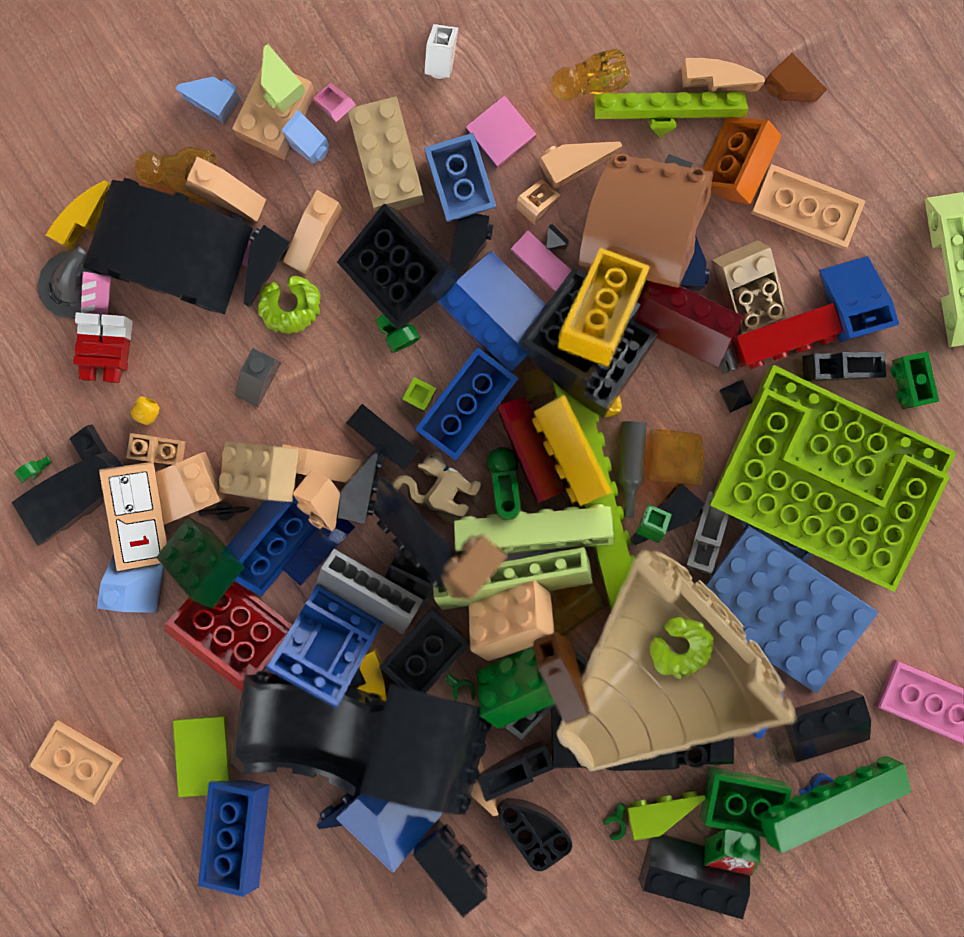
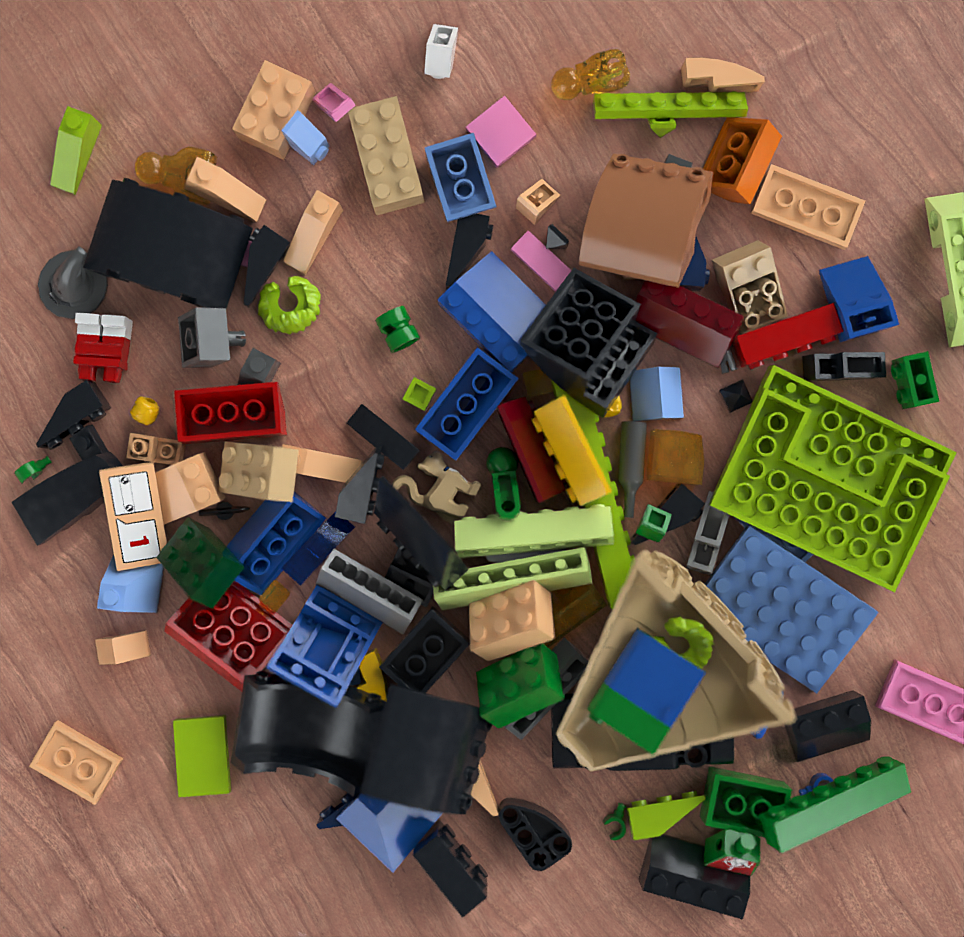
(73, 149): none -> lime slope
(74, 411): none -> black slope
(79, 215): yellow slope -> none
(95, 293): bright pink tile -> none
(122, 648): none -> light nougat slope
(206, 338): none -> brick
(211, 96): light blue slope -> none
(230, 413): none -> red slope
(234, 836): blue slope -> none
(274, 596): none -> clear yellow slope
(279, 82): yellowish green slope -> none
(319, 500): light nougat slope -> none
(397, 267): black slope -> none
(455, 684): green piece -> none
(472, 567): medium nougat slope -> none
(515, 771): black slope -> none
(562, 675): reddish brown slope -> none
(573, 160): light nougat slope -> none
(603, 307): yellow brick -> none
(645, 691): none -> blue door
(656, 394): none -> light blue slope
(794, 82): dark orange slope -> none

